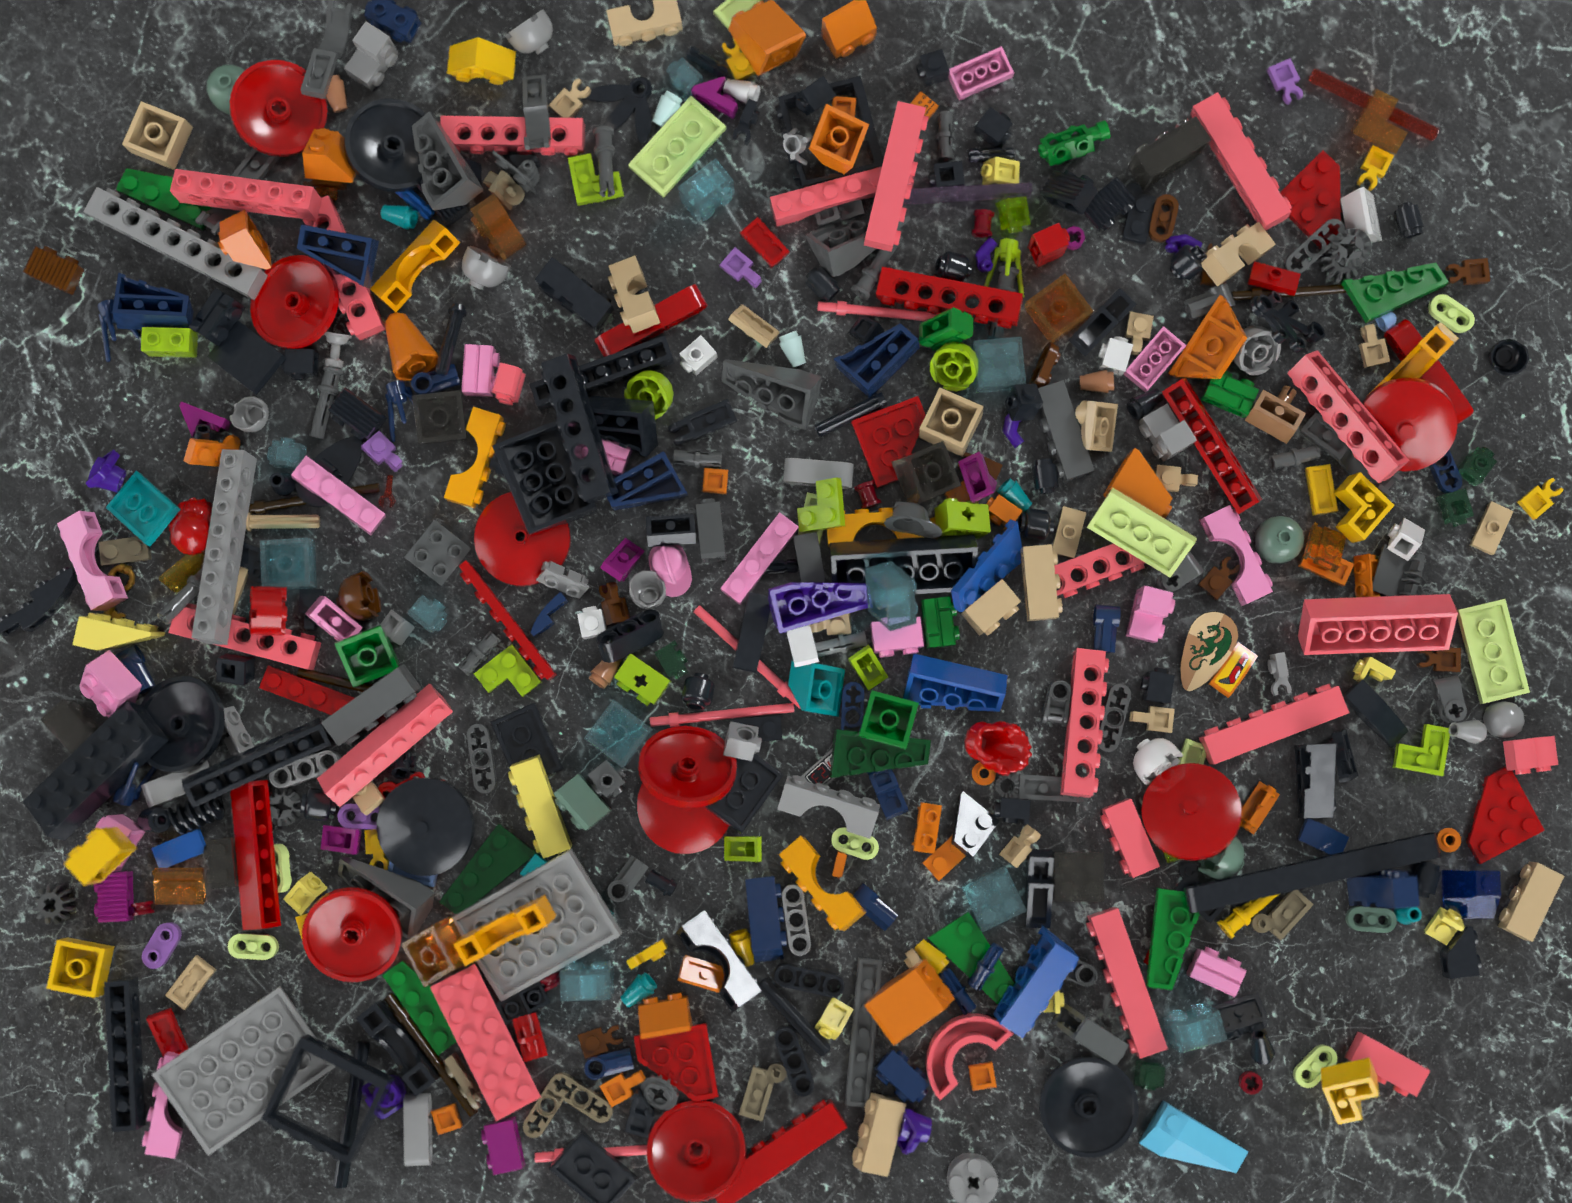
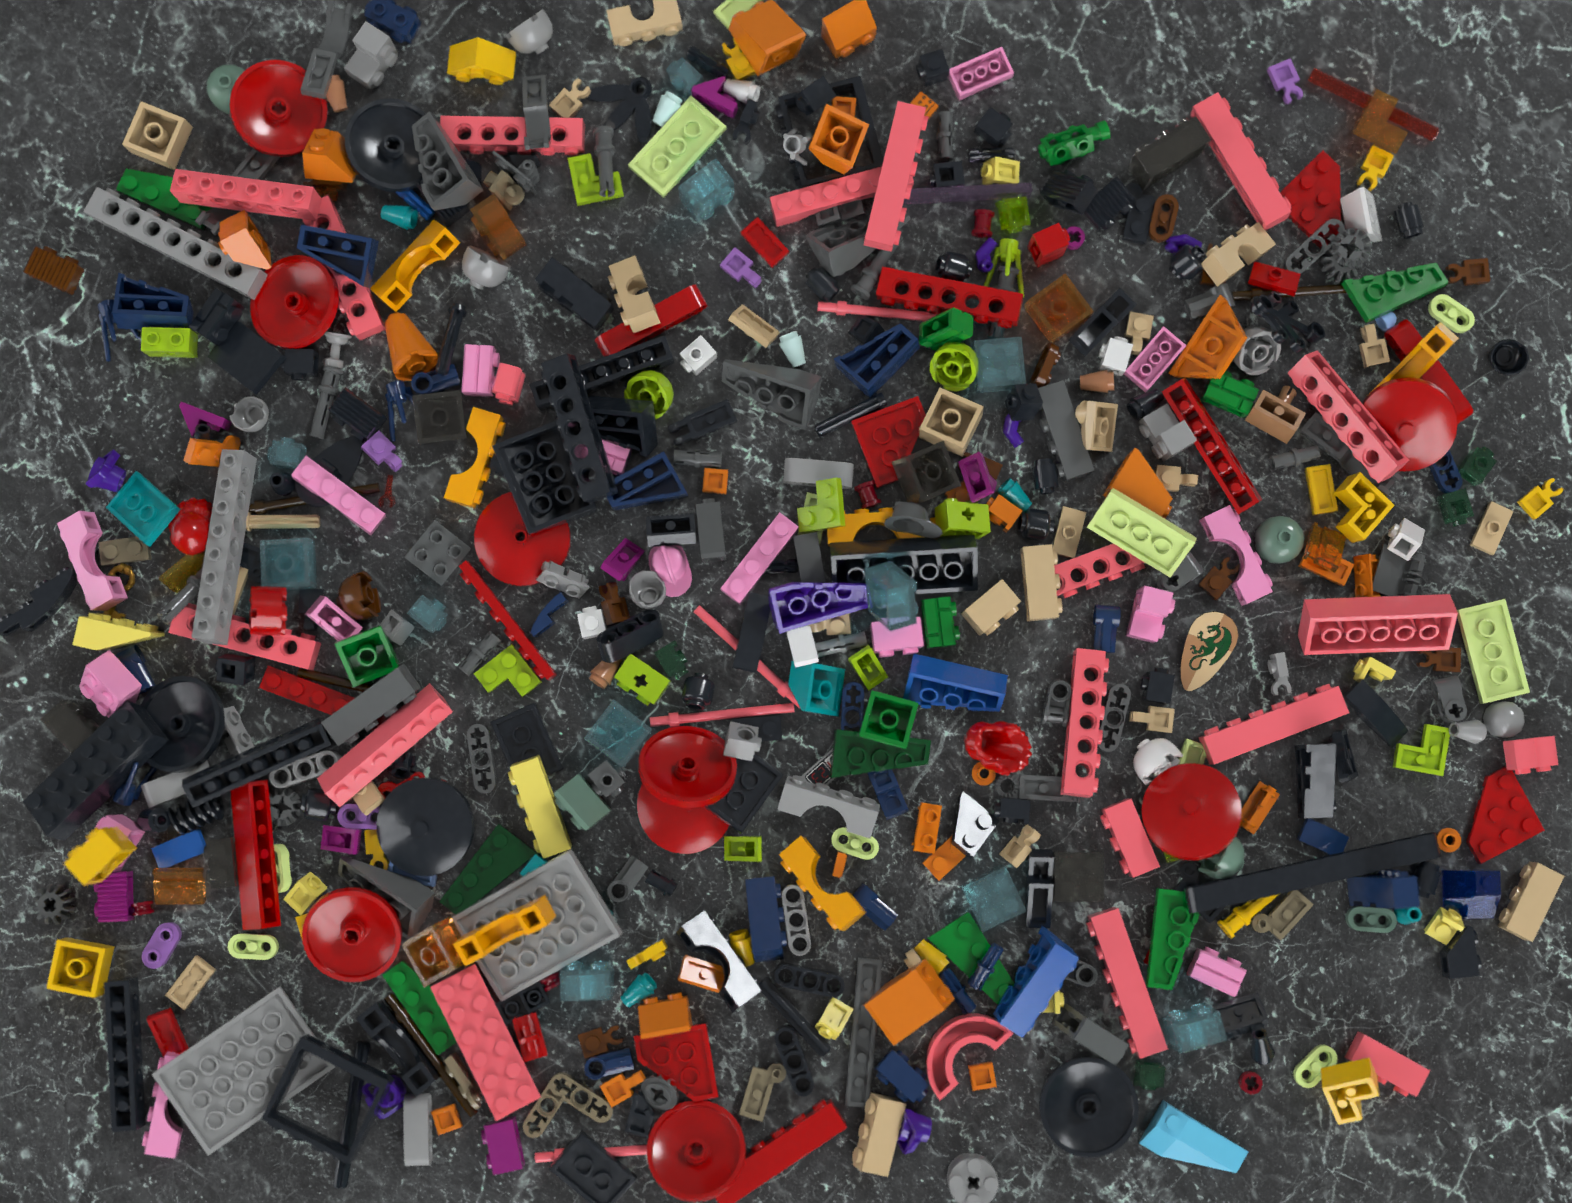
(990, 568): blue wing -> none
(1233, 670): slope -> none

